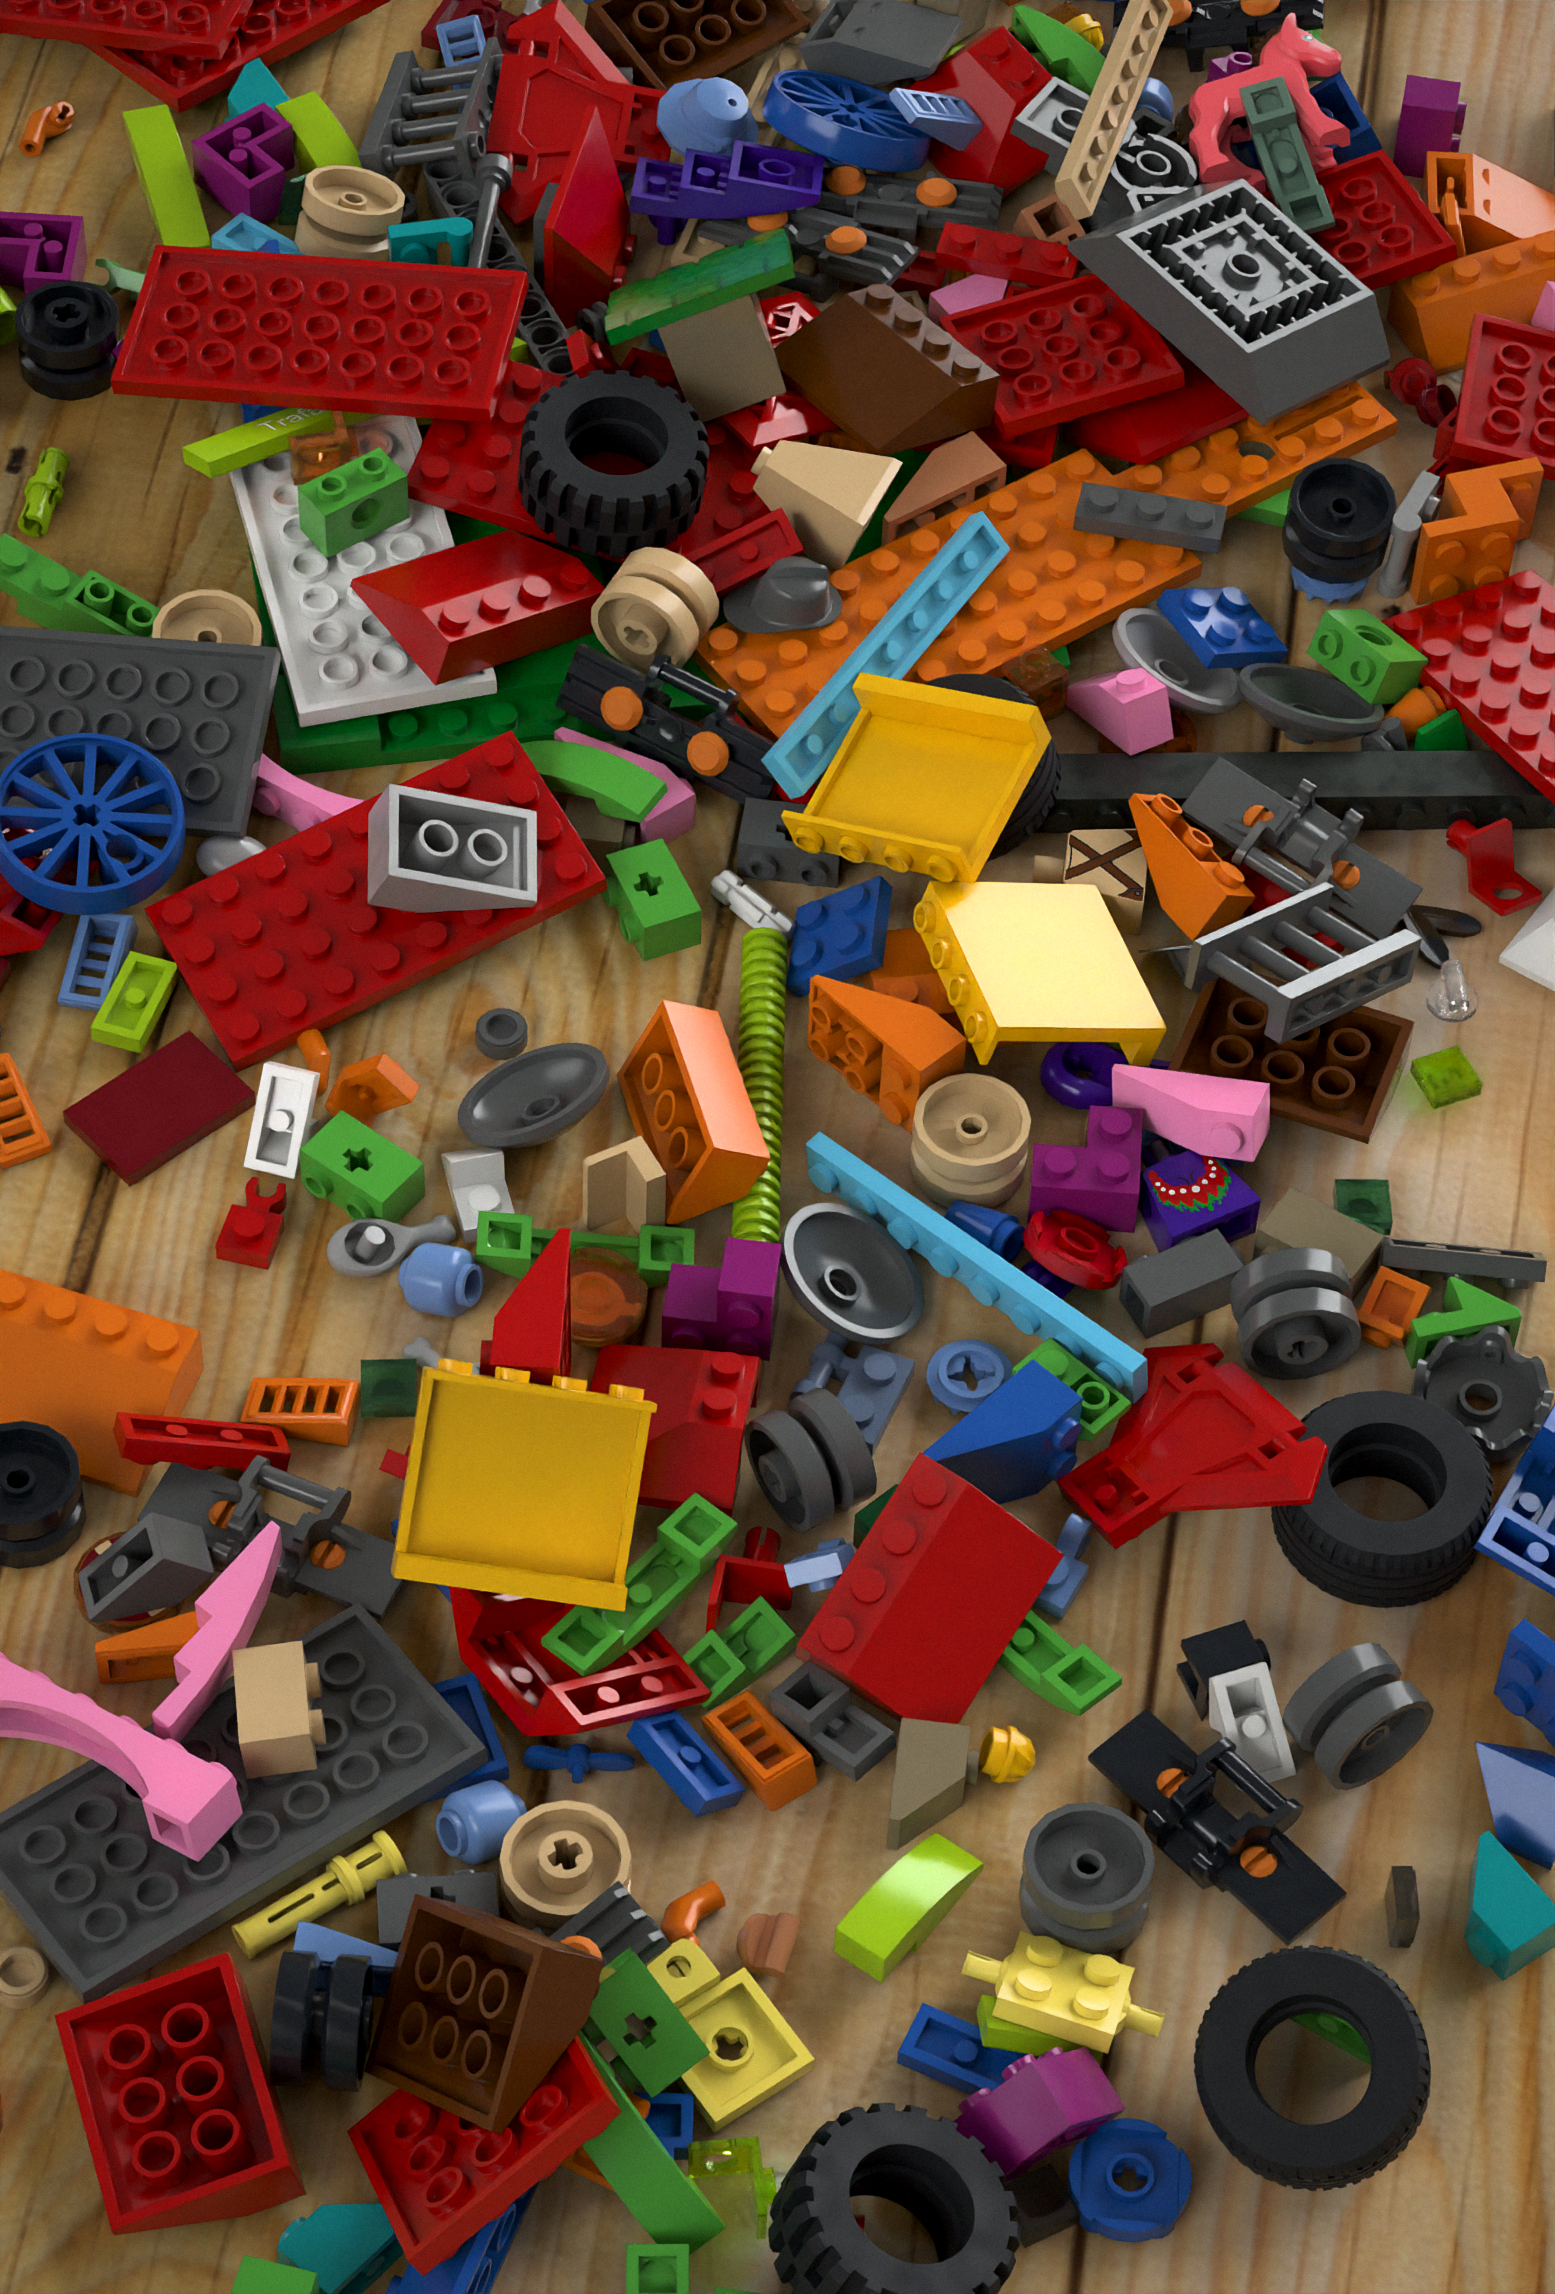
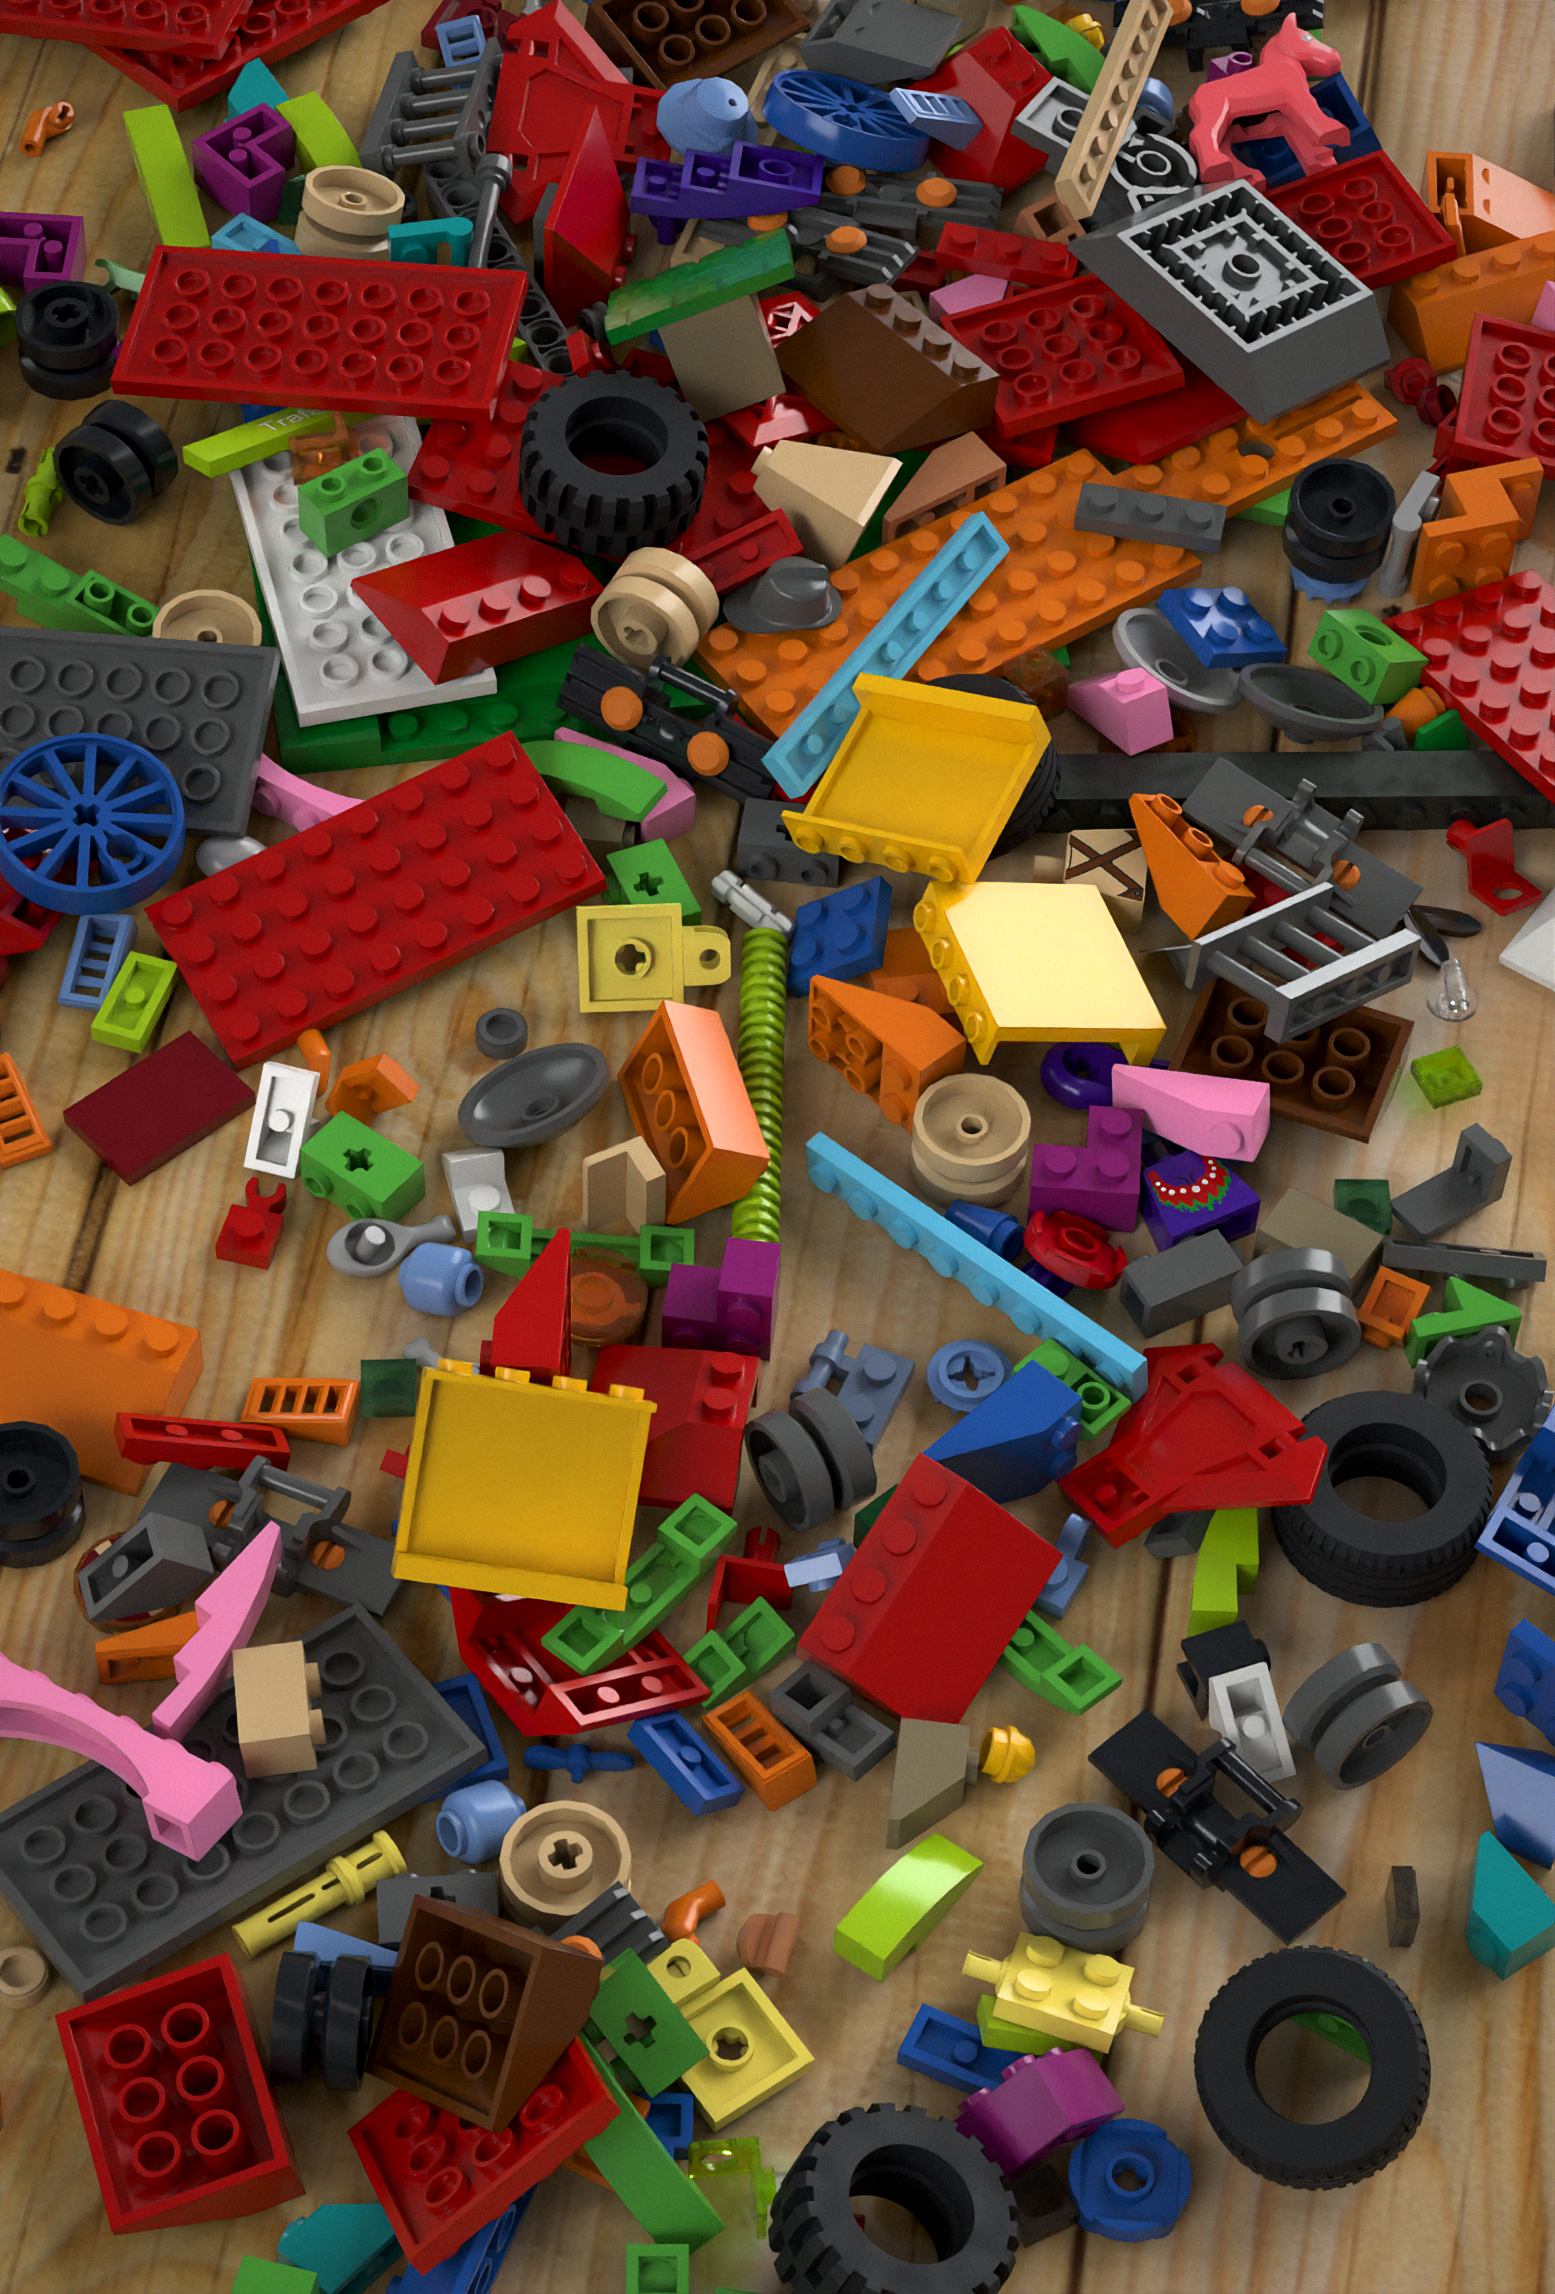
(115, 462): none -> black wheel
(449, 853): light grey slope -> none
(669, 961): none -> light yellow plate
(850, 1274): dark grey dish -> none
(1178, 1533): none -> dark grey plate
(1224, 1569): none -> lime slope
(1284, 155): sand green slope -> none
(1427, 122): magenta brick -> none
(1461, 1190): none -> dark grey bracket

